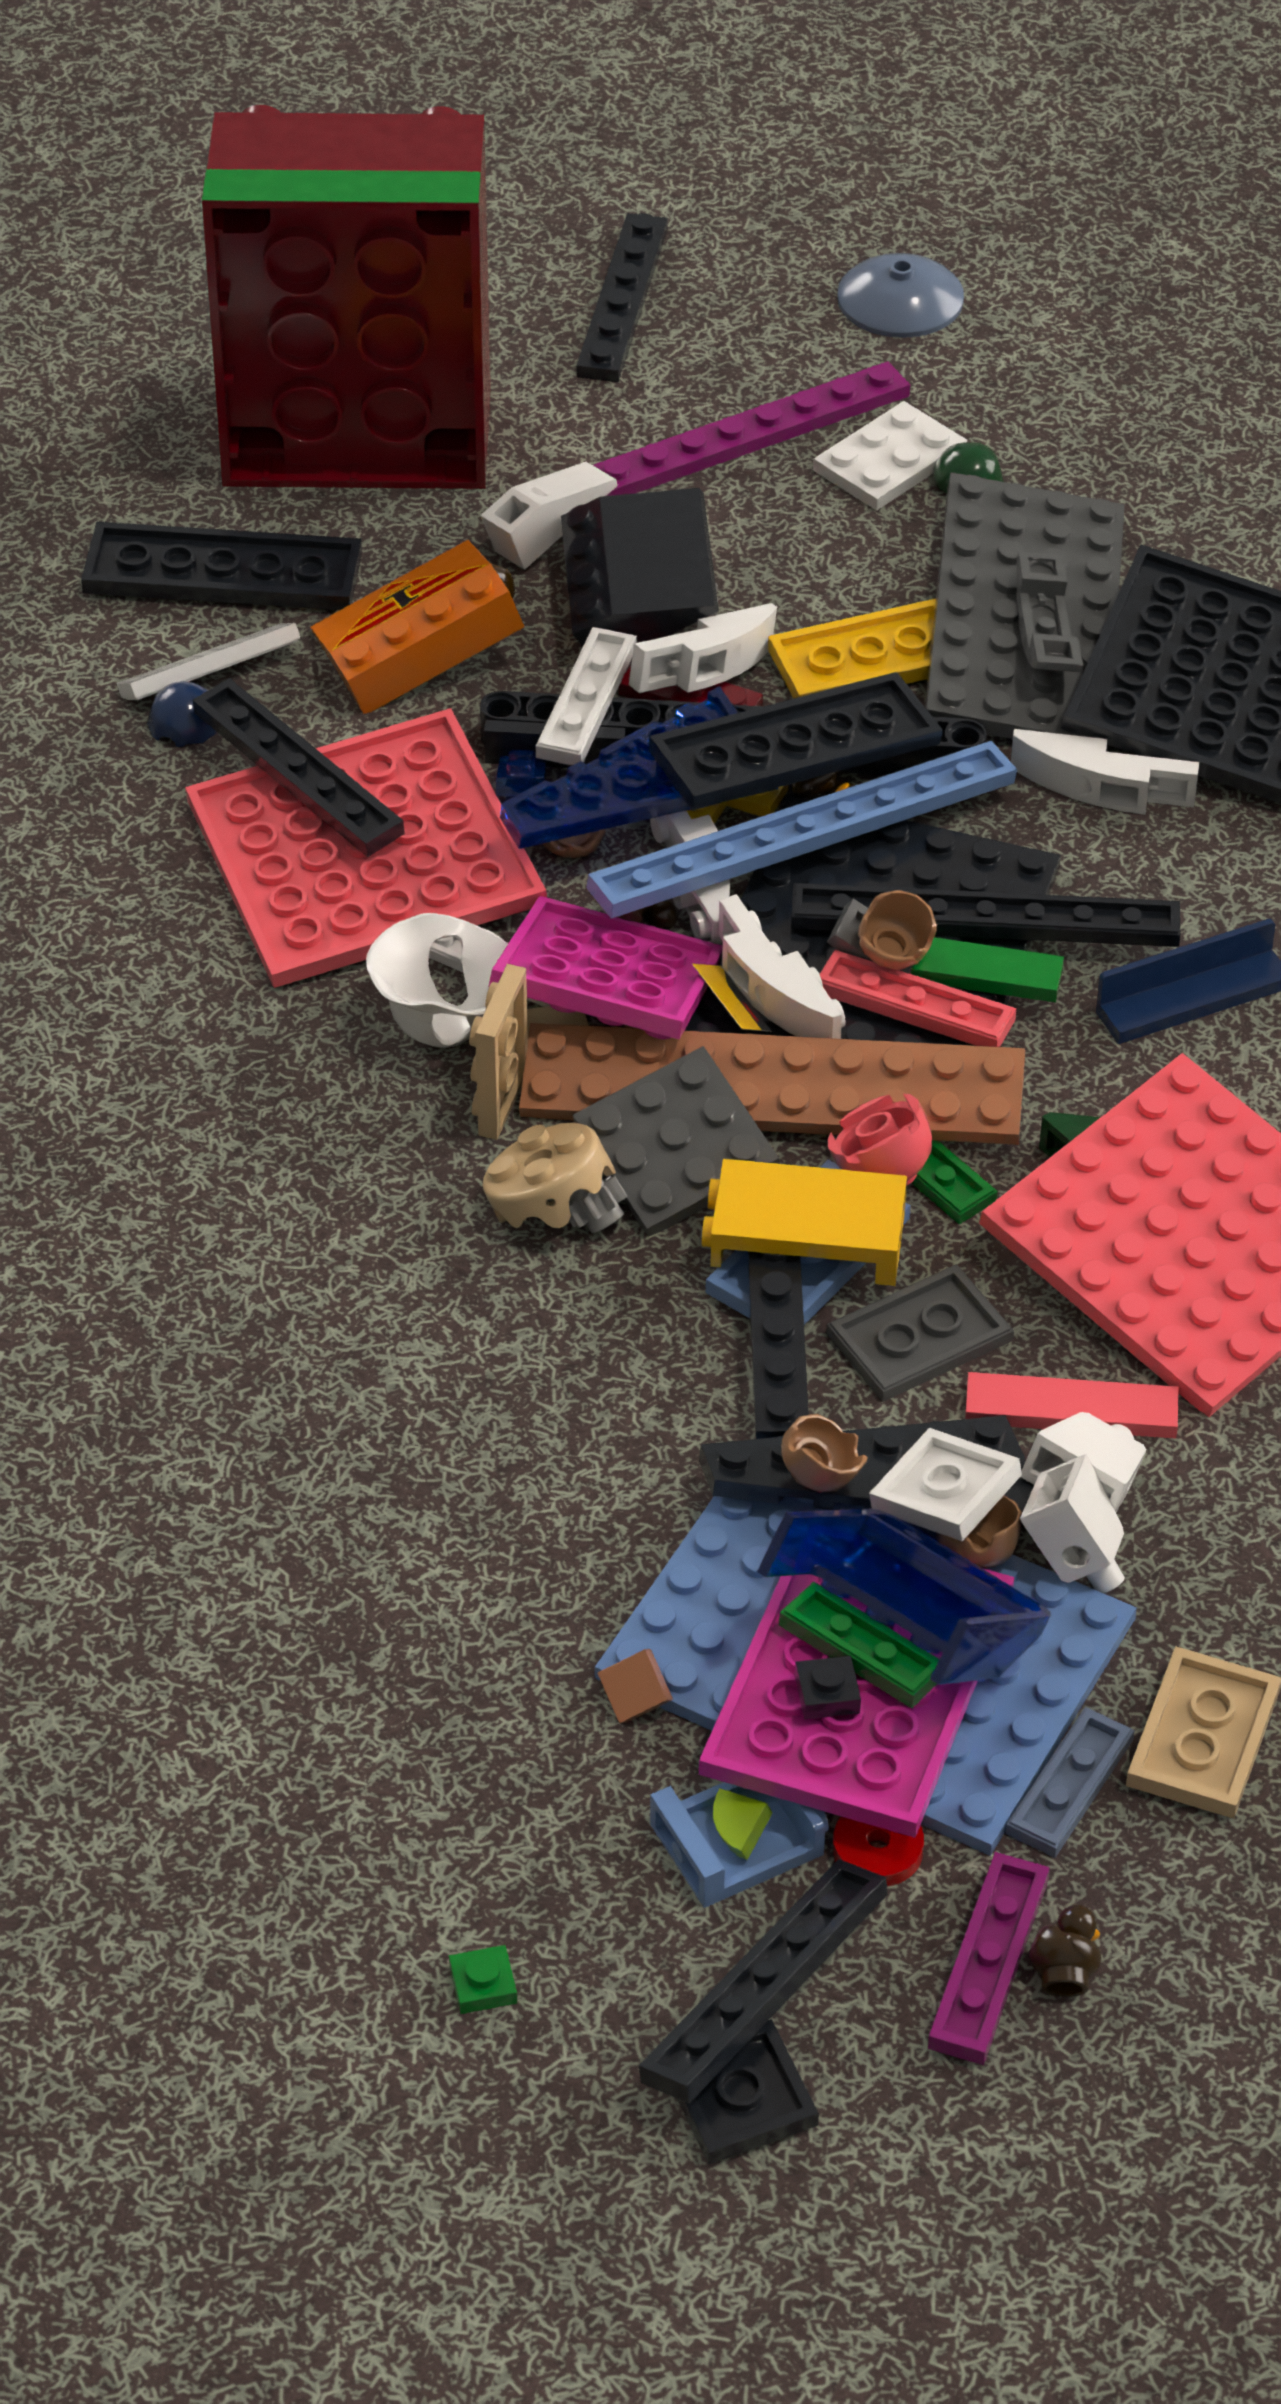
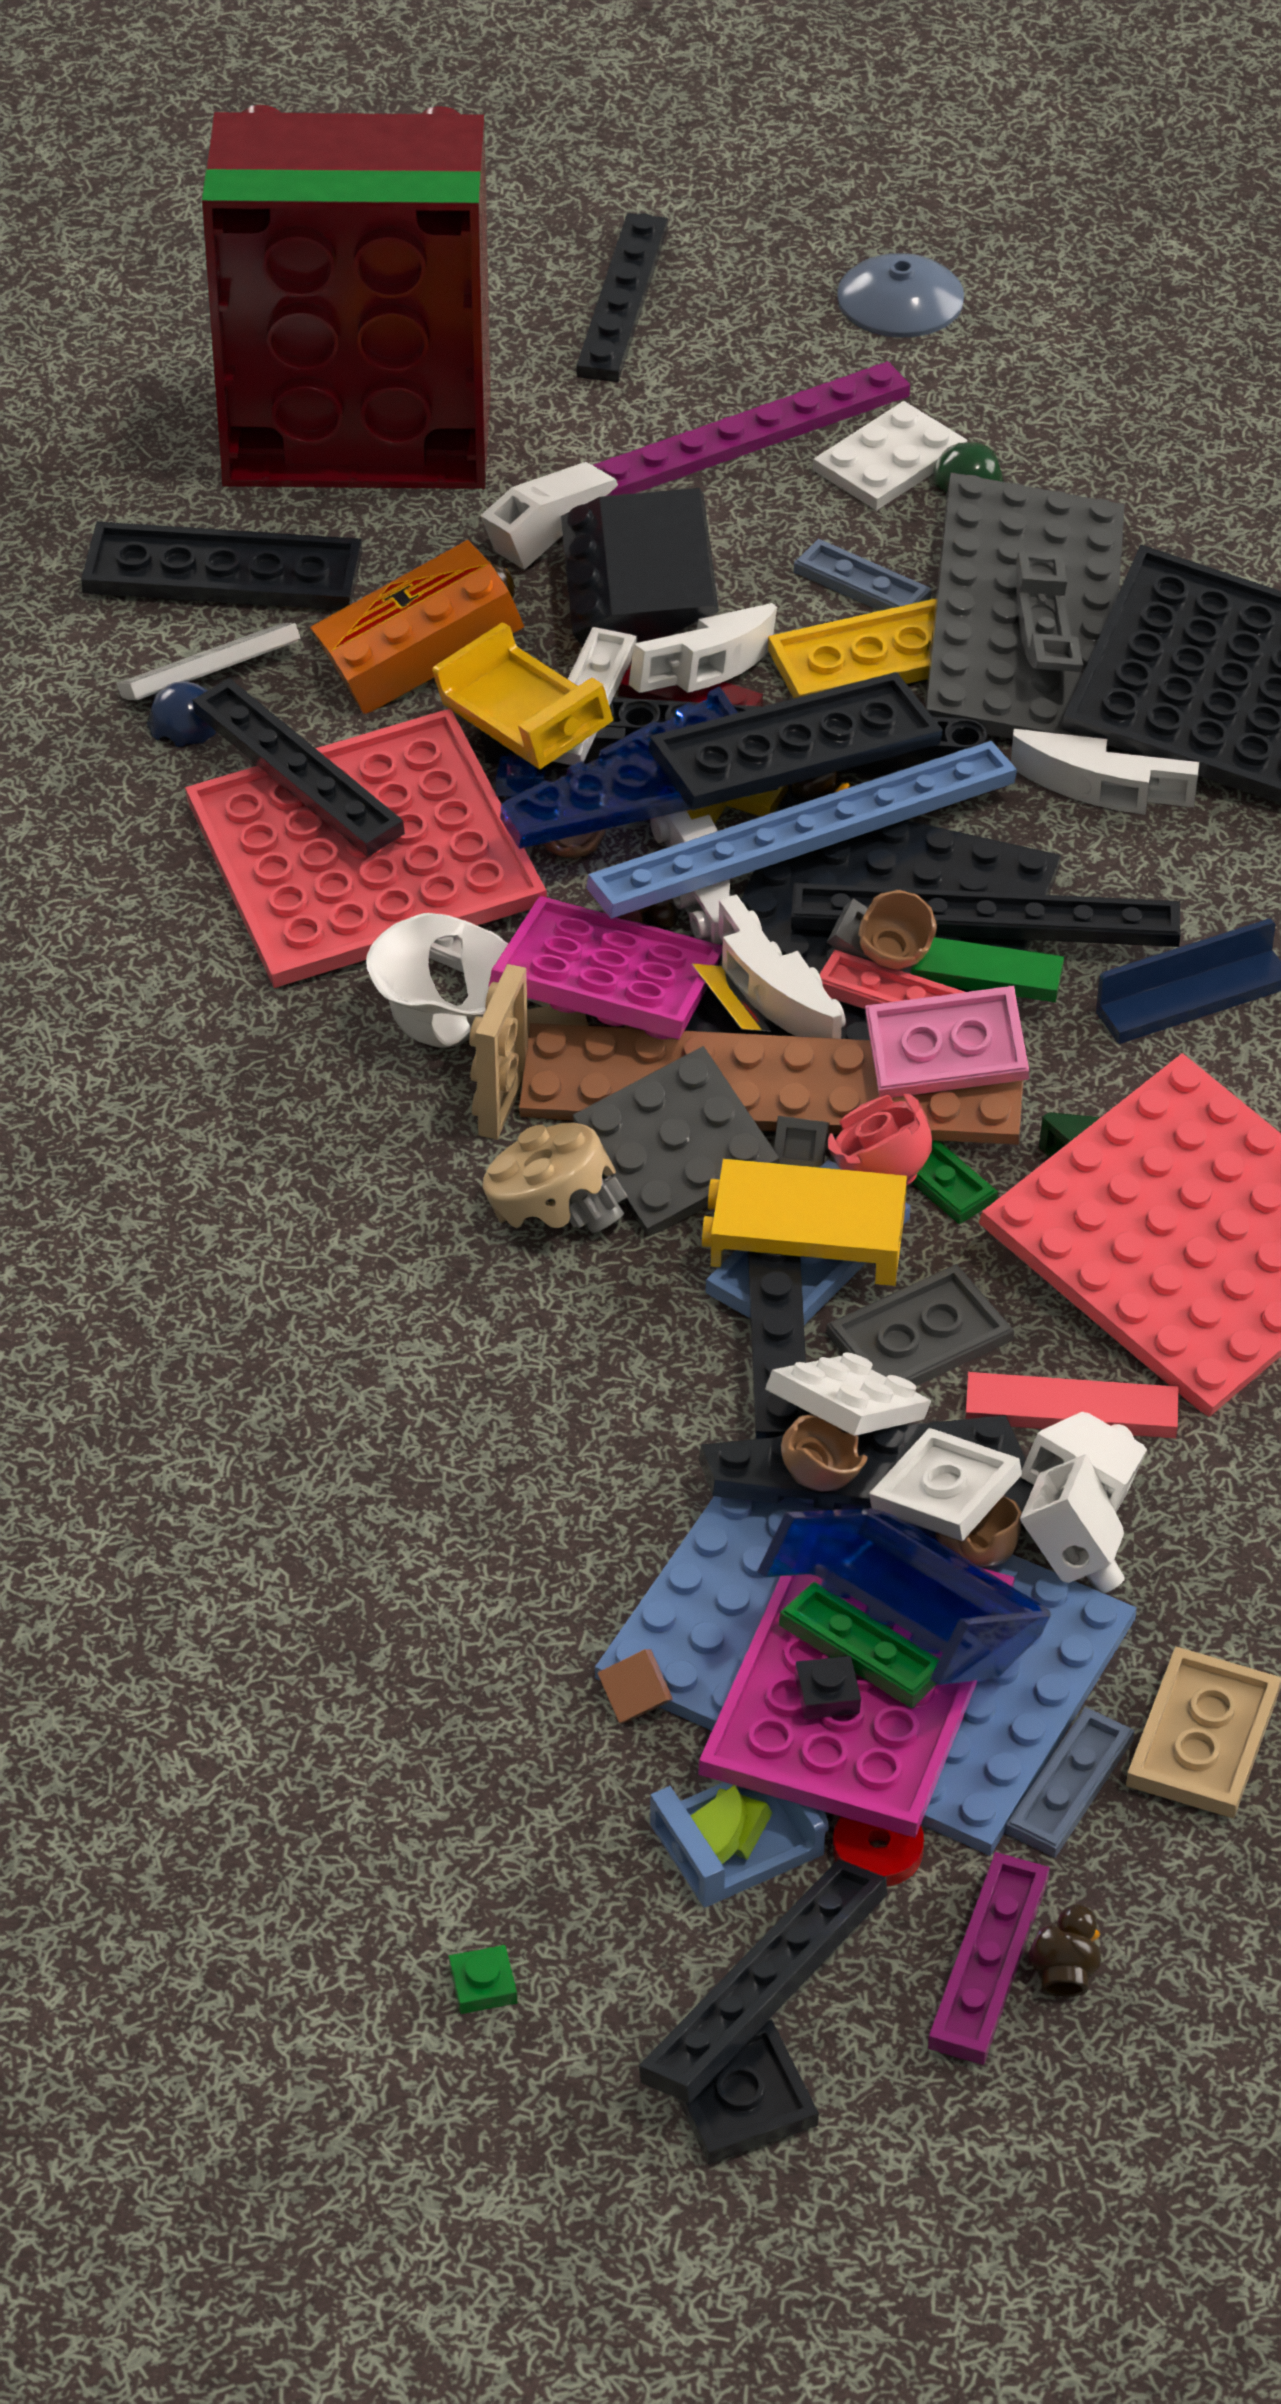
(520, 698): none -> yellow panel
(722, 1822): none -> lime tile
(801, 1141): none -> dark grey plate
(849, 1393): none -> white plate
(858, 577): none -> sand blue tile
(947, 1042): none -> bright pink tile

